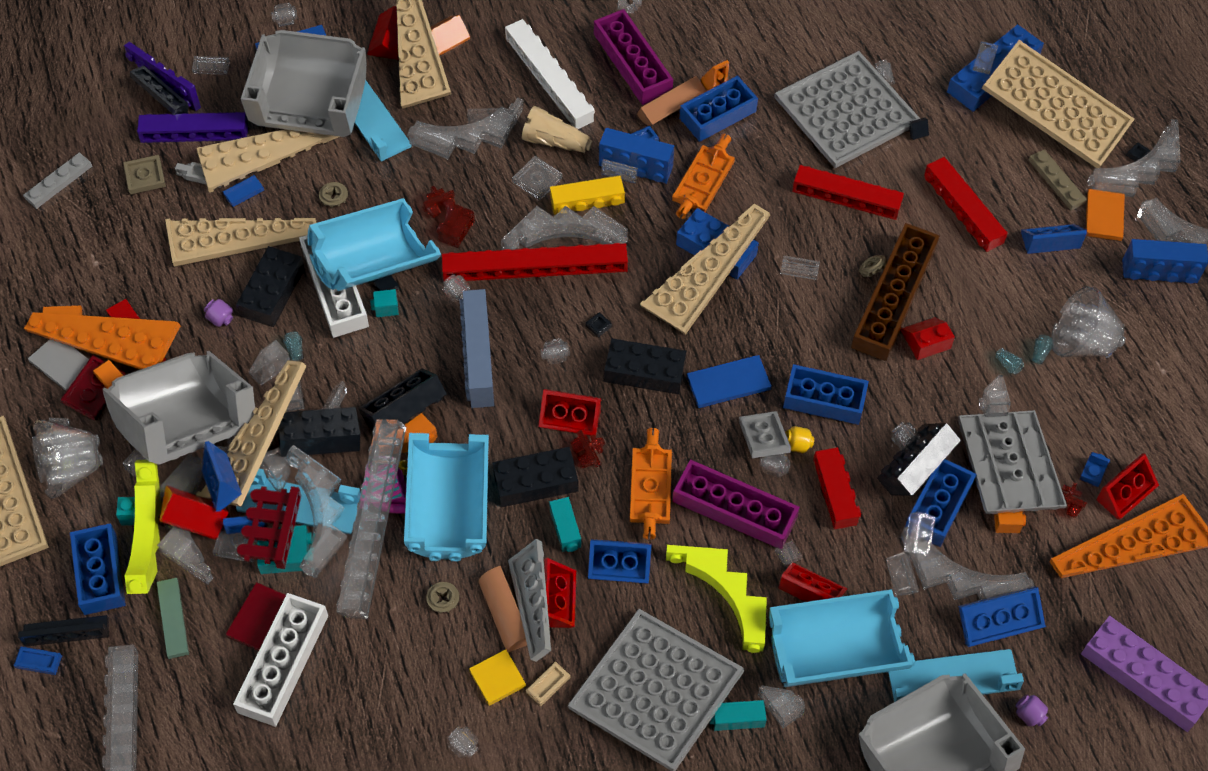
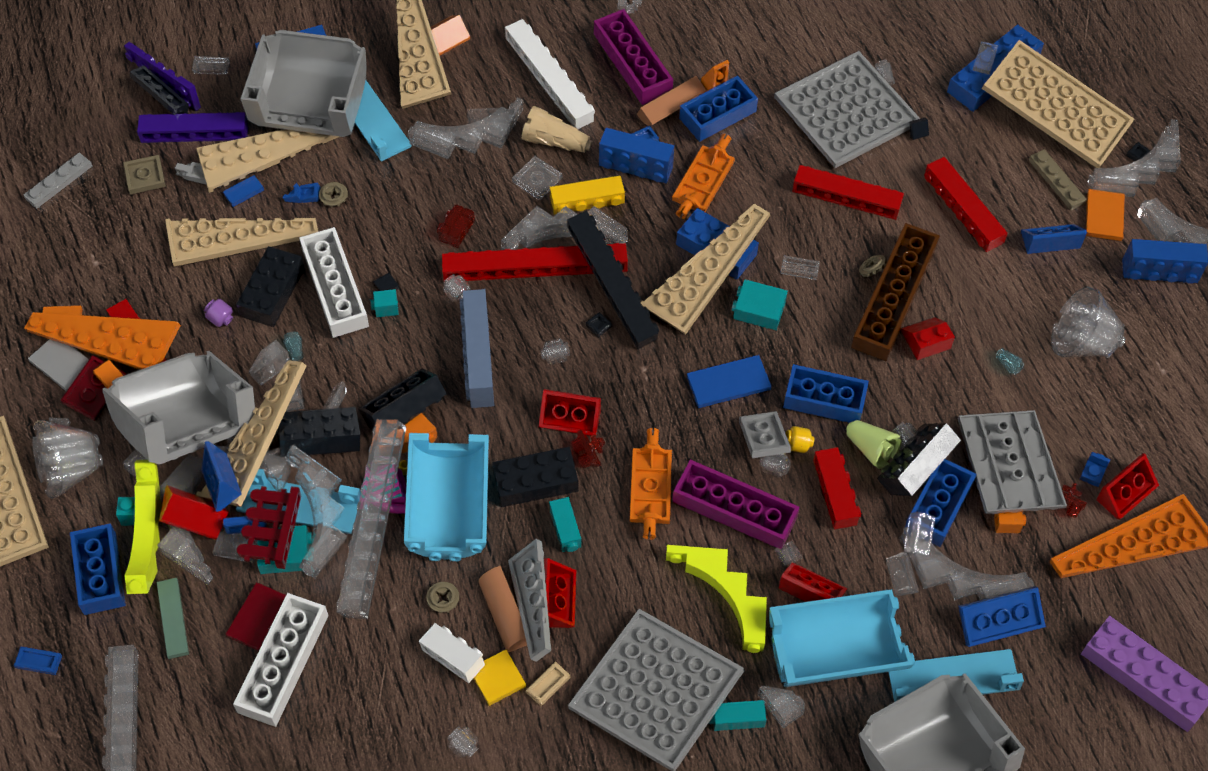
(64, 631): black fence -> none
(284, 14): clear head -> none
(303, 194): none -> blue slope
(367, 245): medium azure cylinder -> none
(385, 36): red slope -> none
(436, 200): clear red hips -> none
(452, 652): none -> white brick
(612, 279): none -> black brick
(613, 169): clear tile -> none
(619, 561): blue slope -> none
(645, 366): black brick -> none
(759, 304): none -> teal brick
(874, 442): none -> yellowish green cone
(995, 399): clear slope -> none
(1031, 710): medium lavender head -> none
(1042, 347): clear light blue cone -> none

